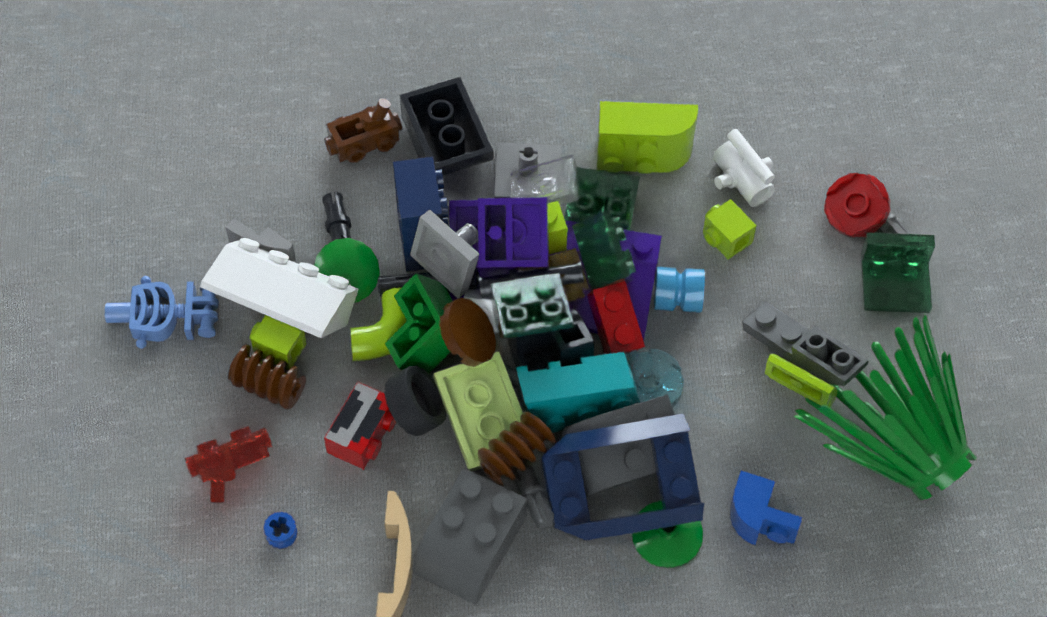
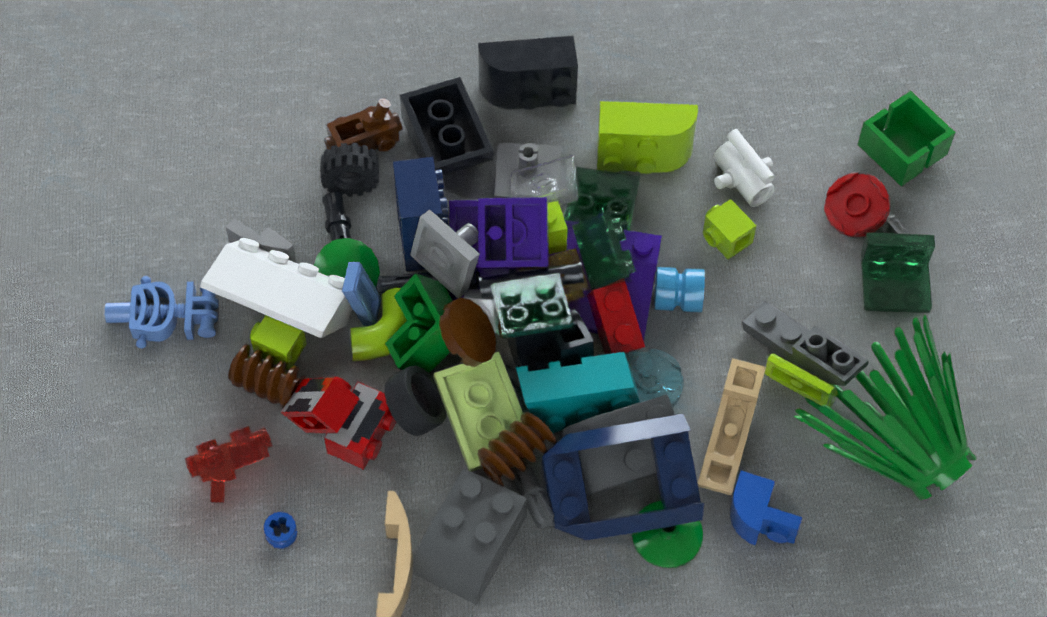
(321, 404): none -> red brick
(349, 169): none -> black tyre
(361, 294): none -> medium blue tile
(529, 72): none -> black brick
(731, 427): none -> tan slope
(911, 138): none -> green piece

